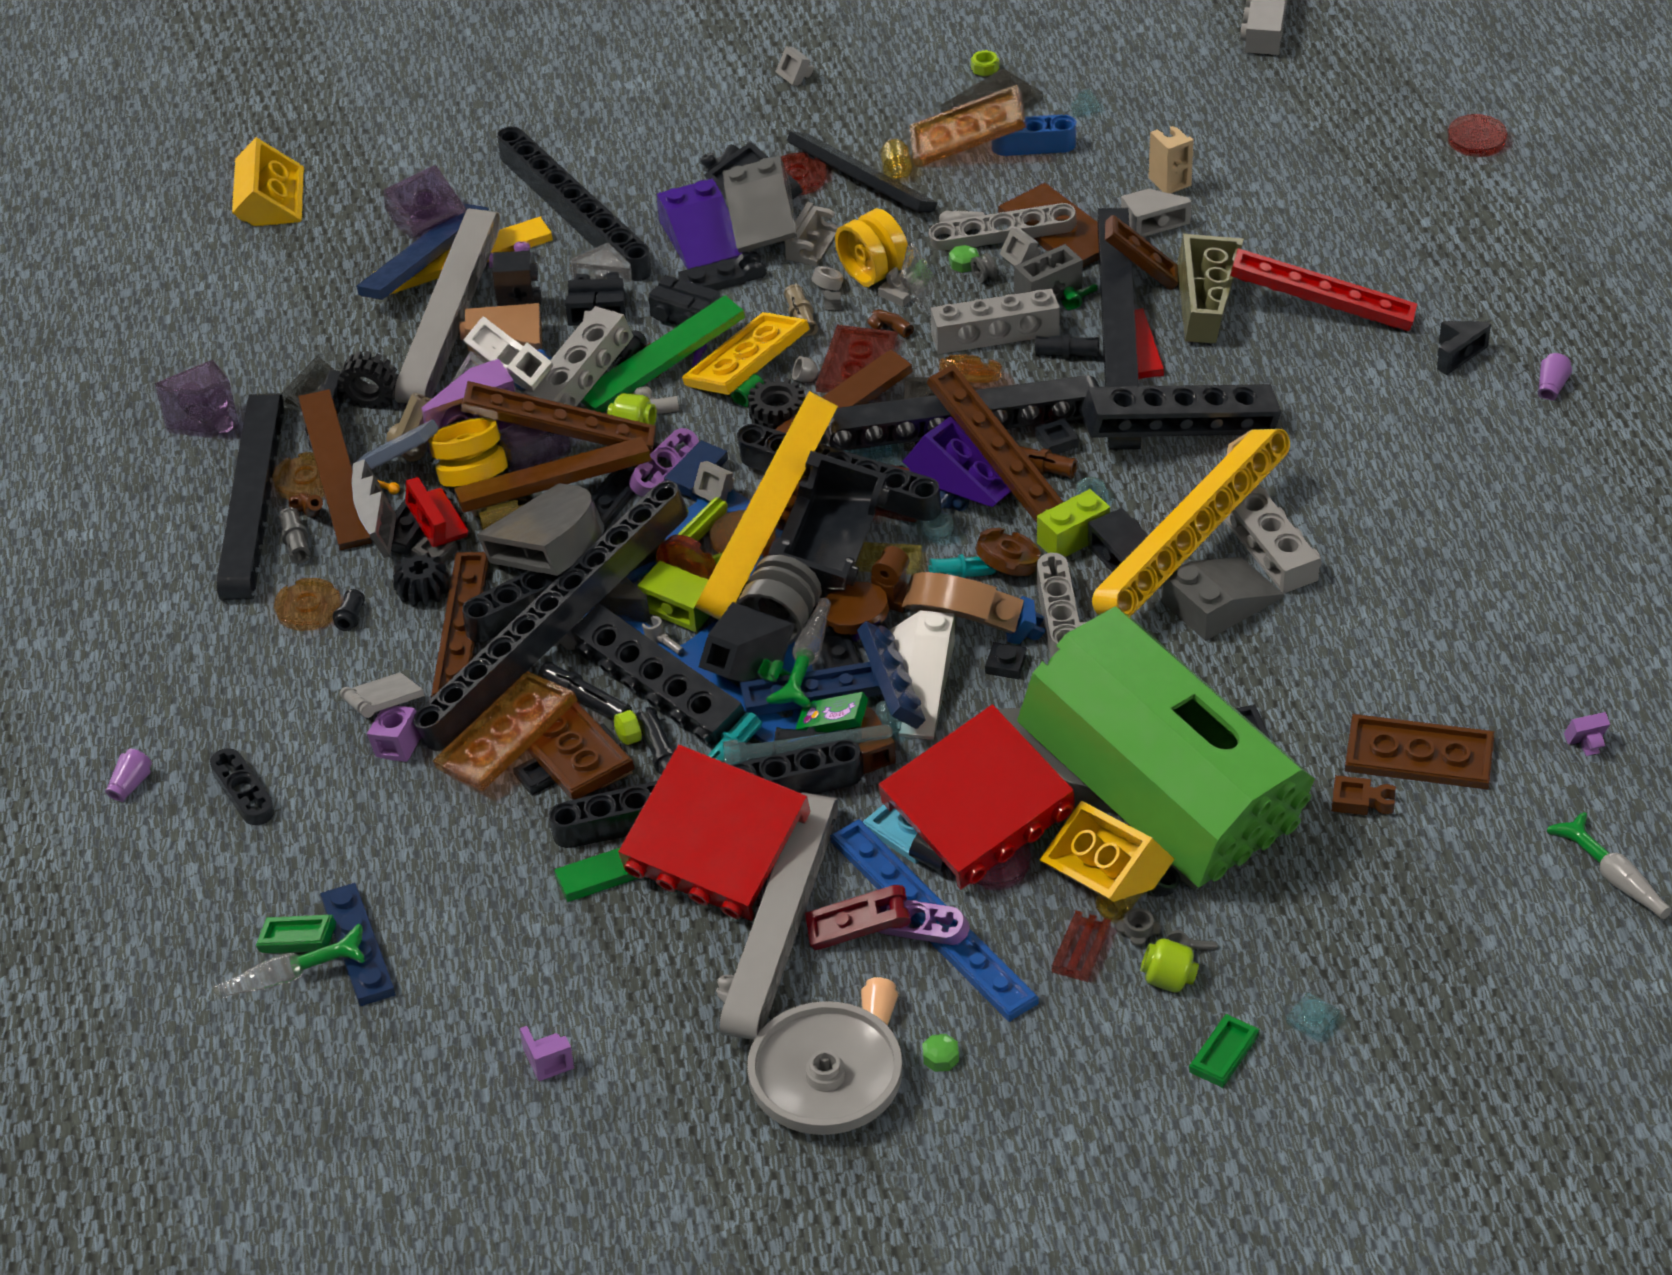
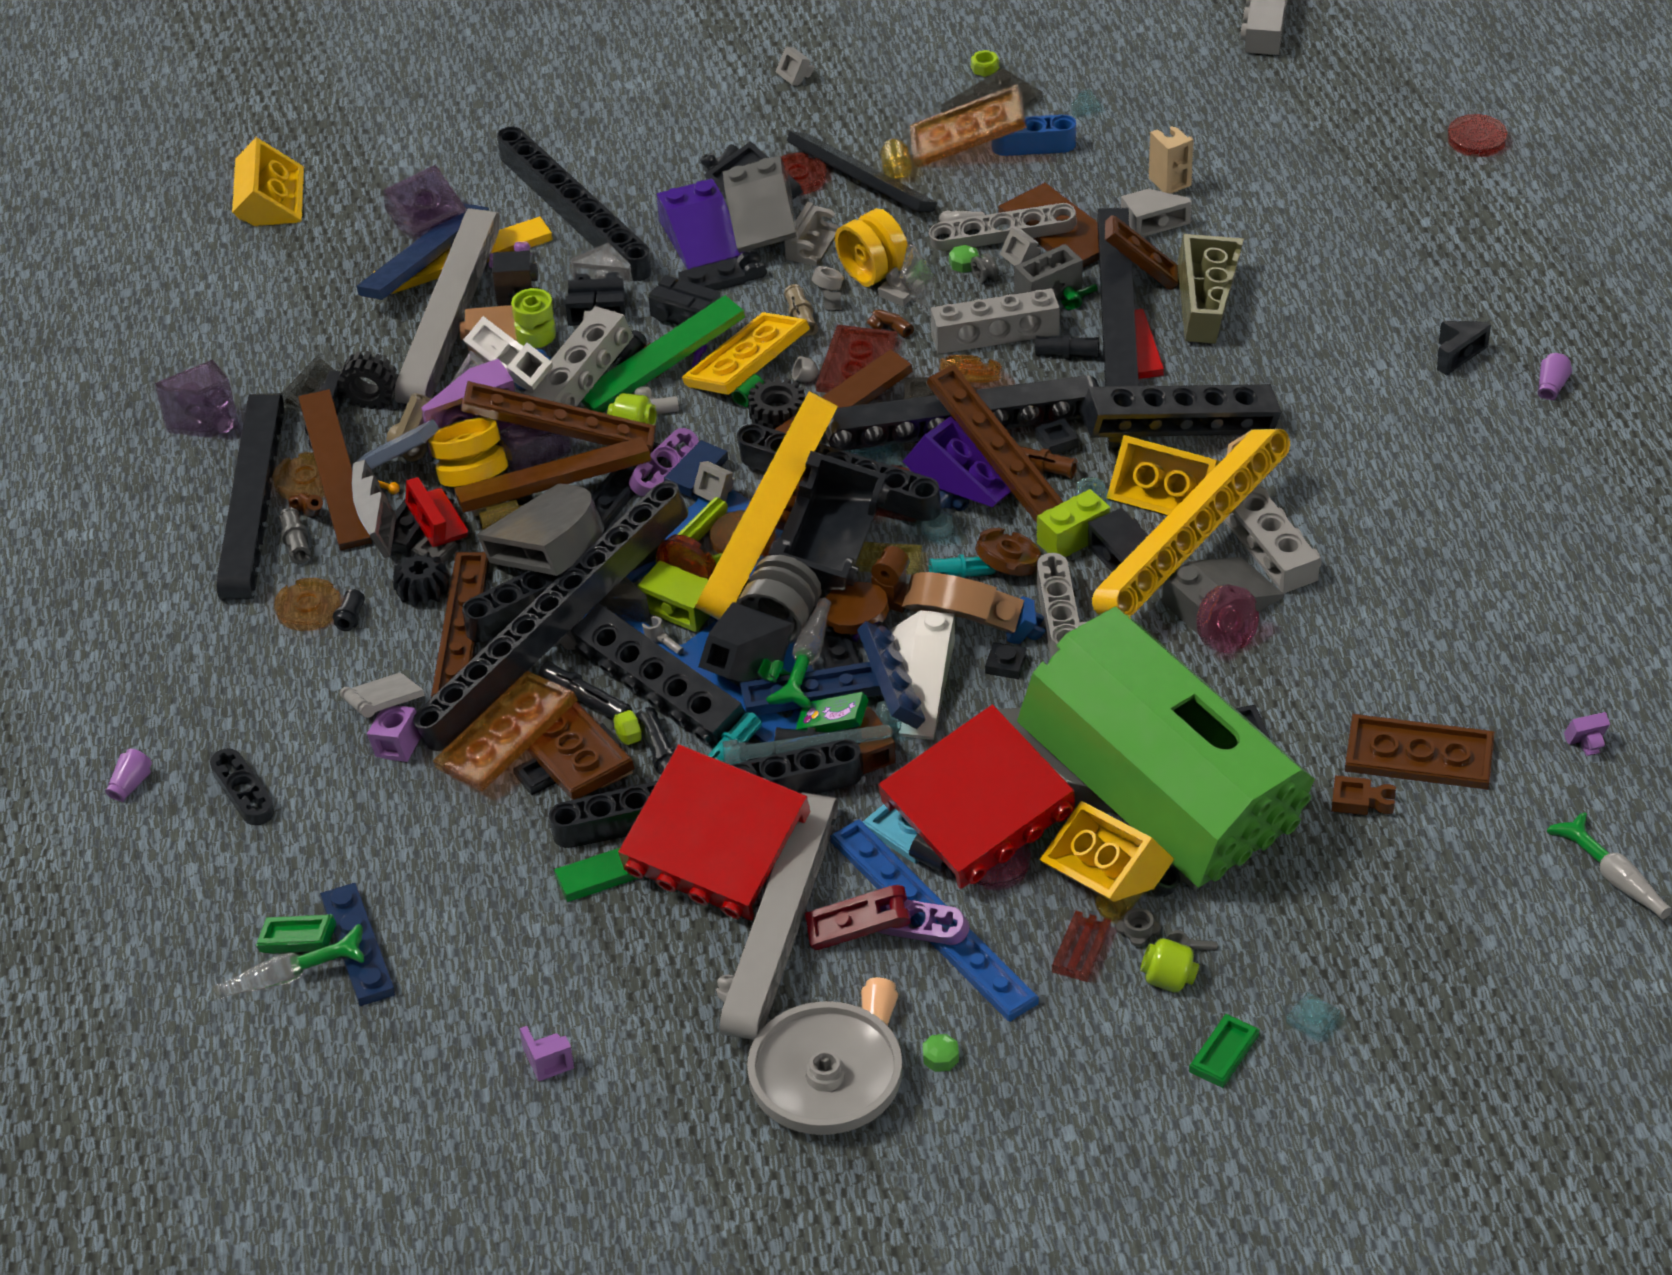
(533, 317): none -> lime wheel
(1156, 475): none -> yellow slope
(1227, 618): none -> clear pink tile
(1323, 289): red plate -> none

